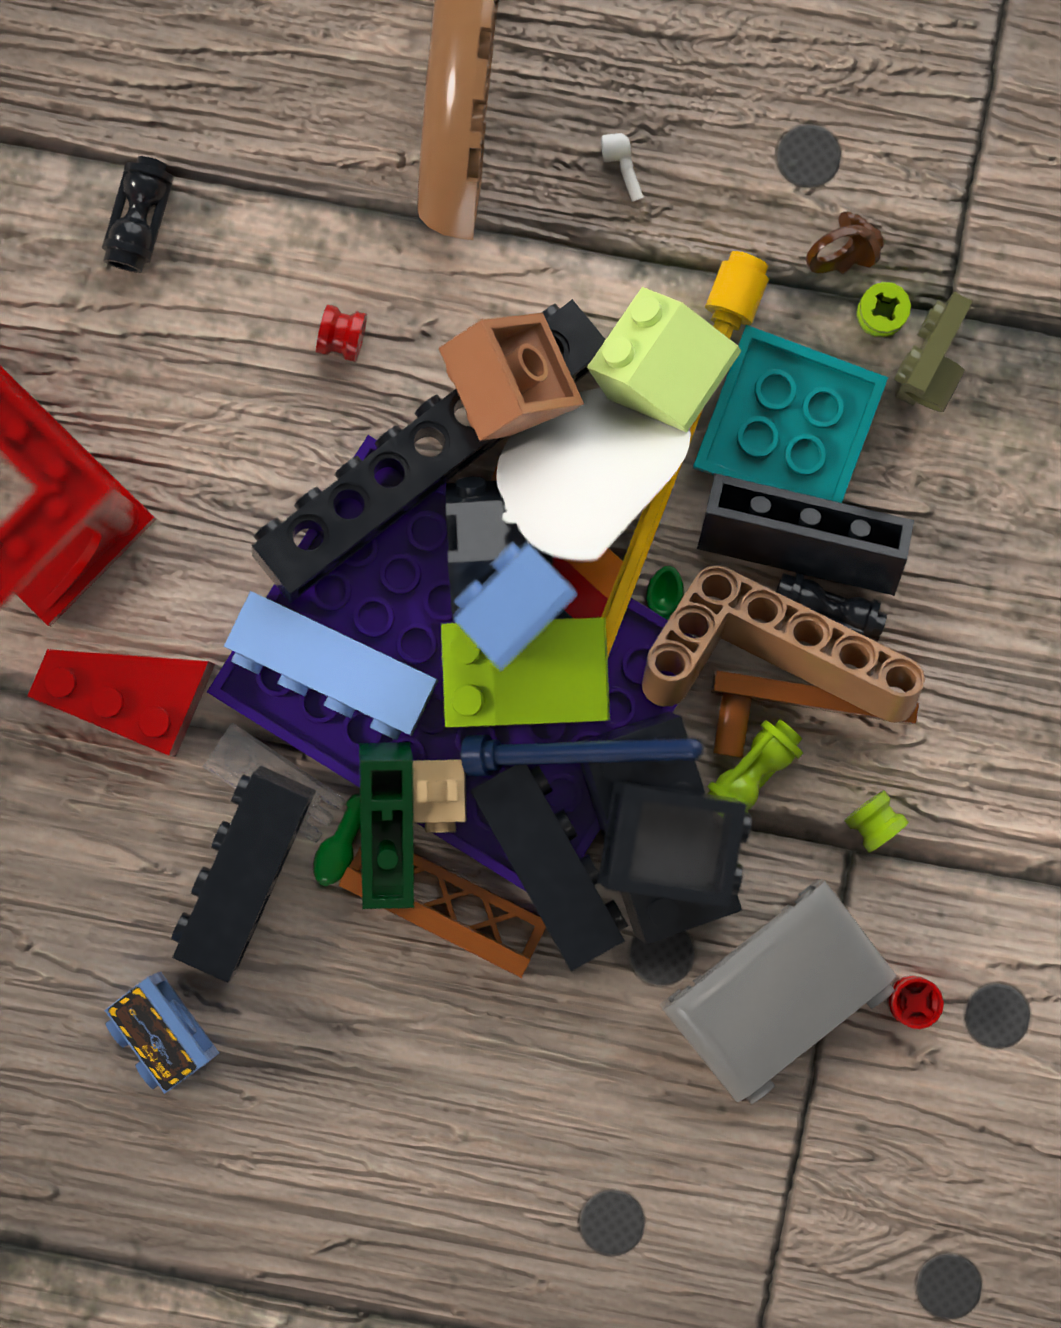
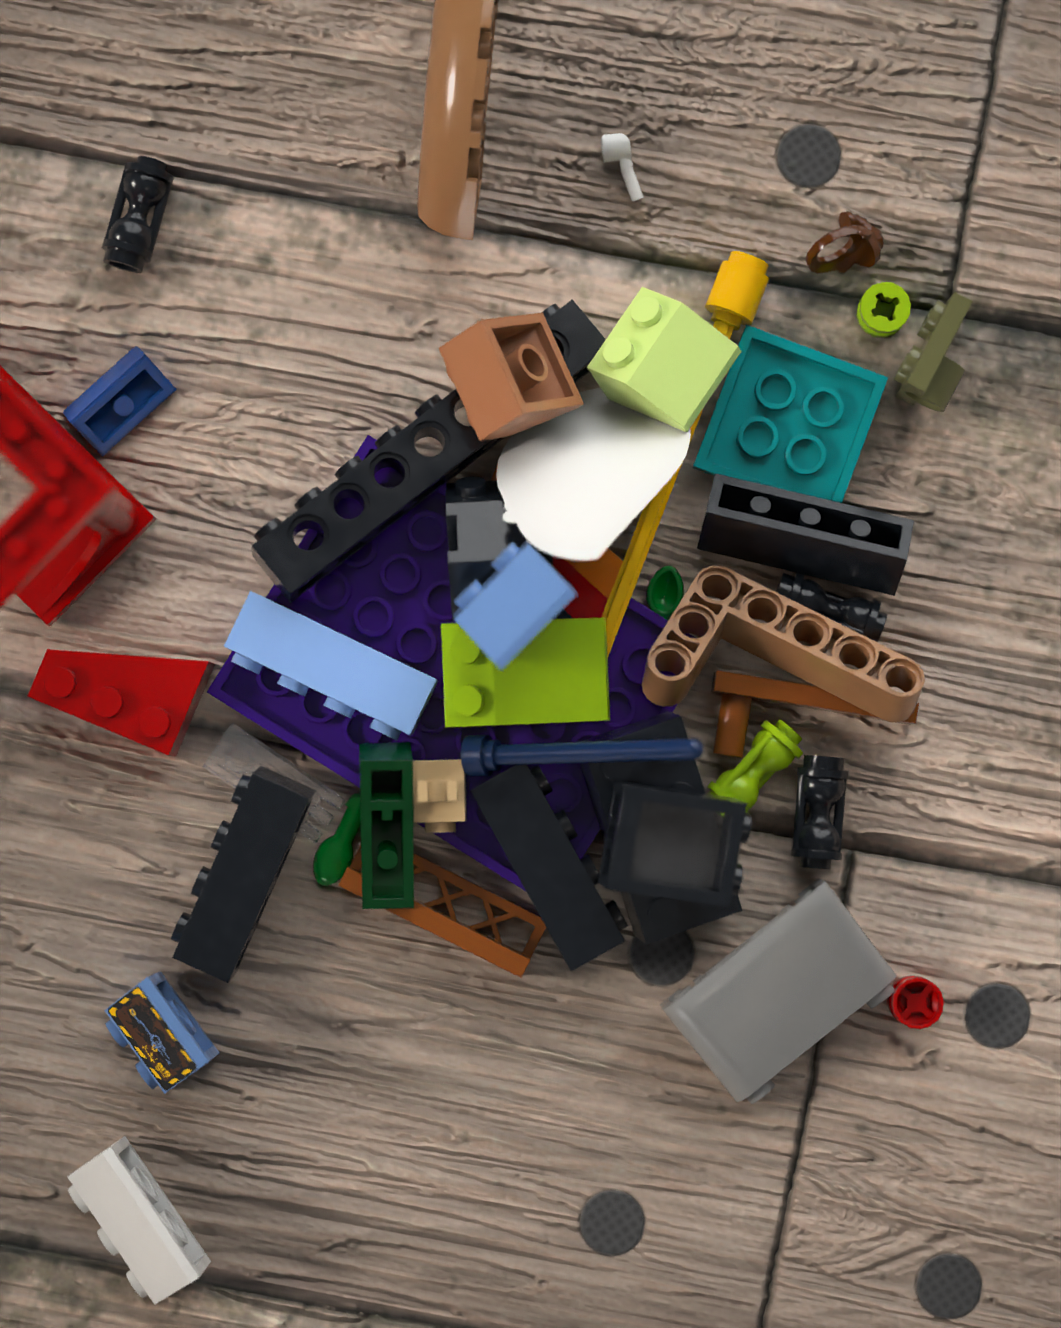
(119, 400): none -> blue slope
(138, 1222): none -> white slope
(341, 333): red wheel -> none
(821, 787): none -> black piece
(876, 821): lime wheel -> none

